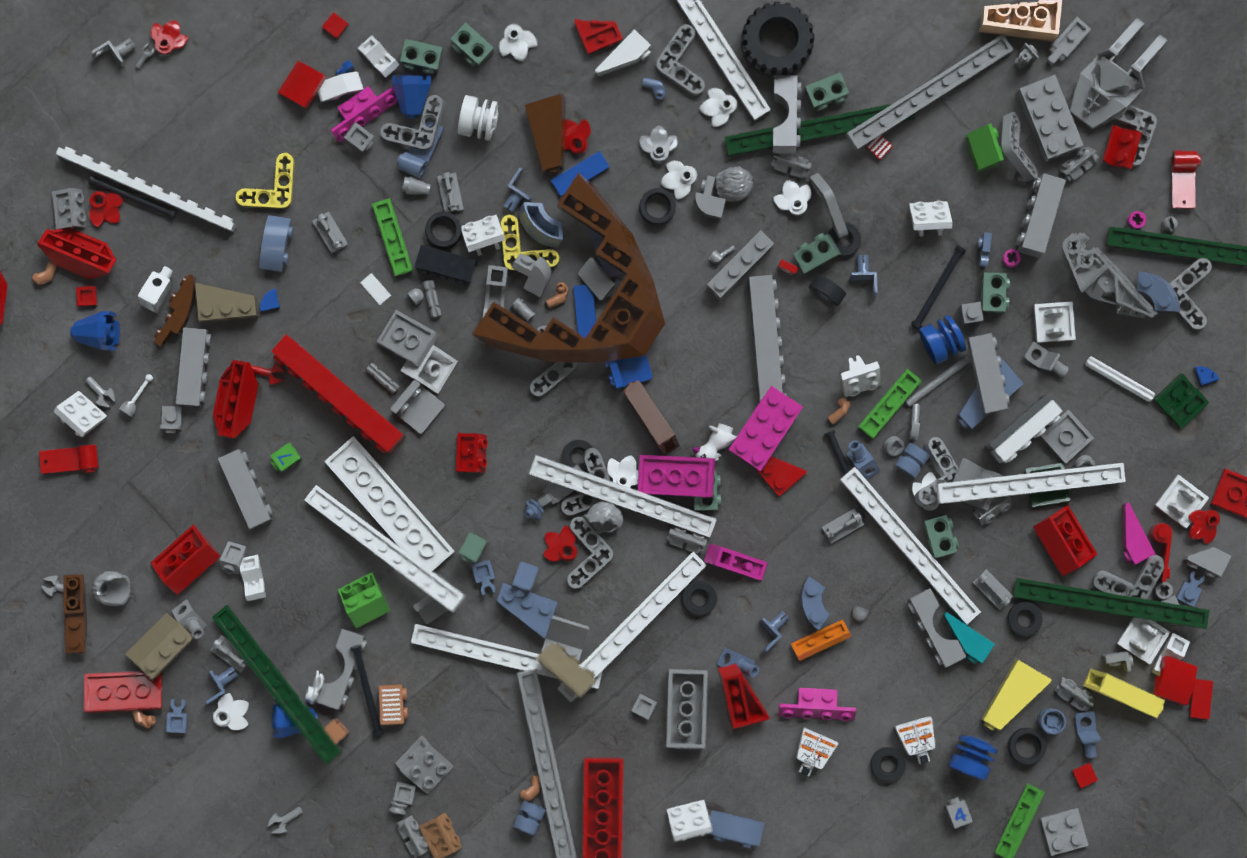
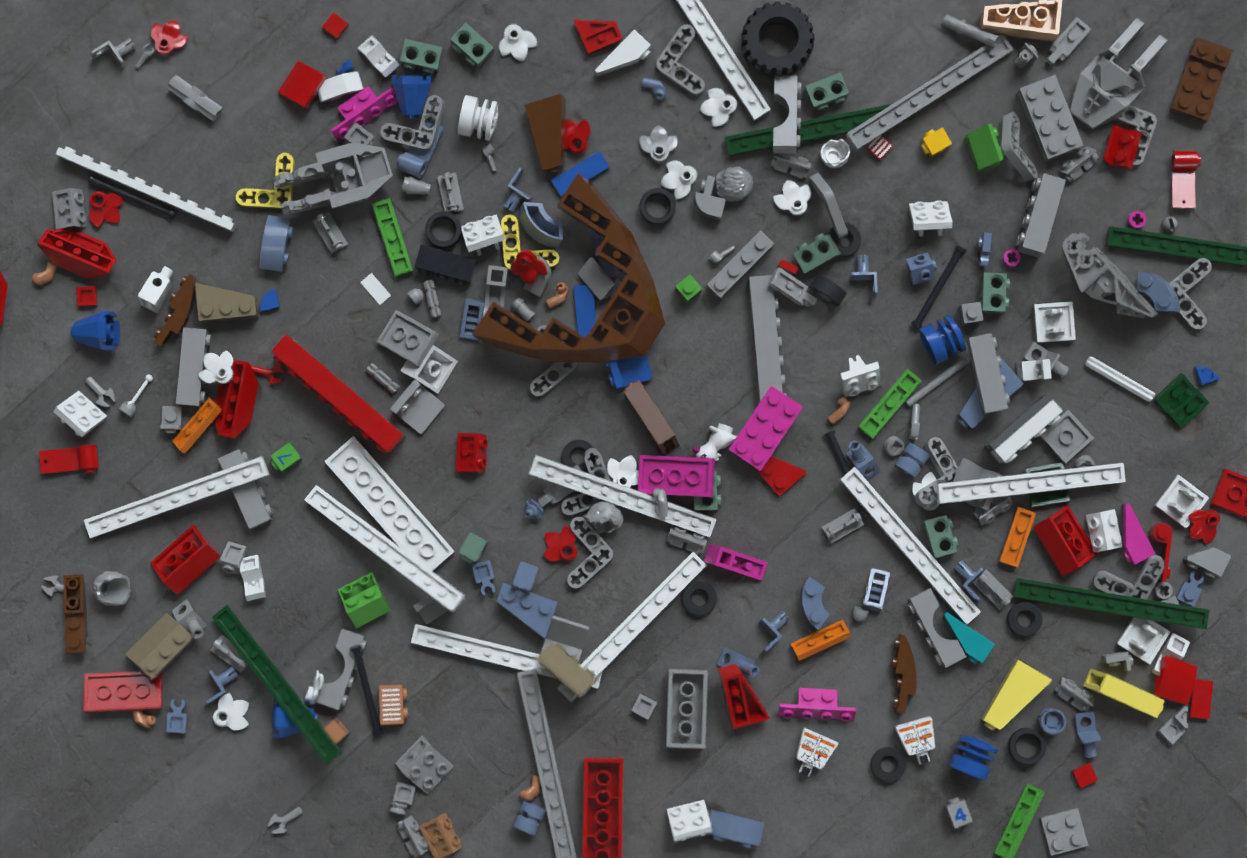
(176, 497): none -> white plate
(194, 98): none -> light grey piece
(197, 425): none -> orange plate
(215, 366): none -> white plate
(355, 171): none -> light grey connector
(472, 302): none -> sand blue slope
(488, 150): none -> light grey hand
(528, 269): none -> red plate
(660, 494): none -> light grey arm
(688, 288): none -> bright green brick
(791, 288): none -> light grey hinge
(835, 153): none -> white hair
(871, 605): none -> slope
(904, 665): none -> reddish brown slope
(921, 268): none -> sand blue brick
(935, 142): none -> yellow brick
(963, 27): none -> light grey pin
(969, 576): none -> sand blue bracket
(1017, 537): none -> orange plate
(1033, 370): none -> white slope
(1104, 530): none -> white bracket
(1175, 726): none -> light grey slope
(1201, 79): none -> reddish brown piece

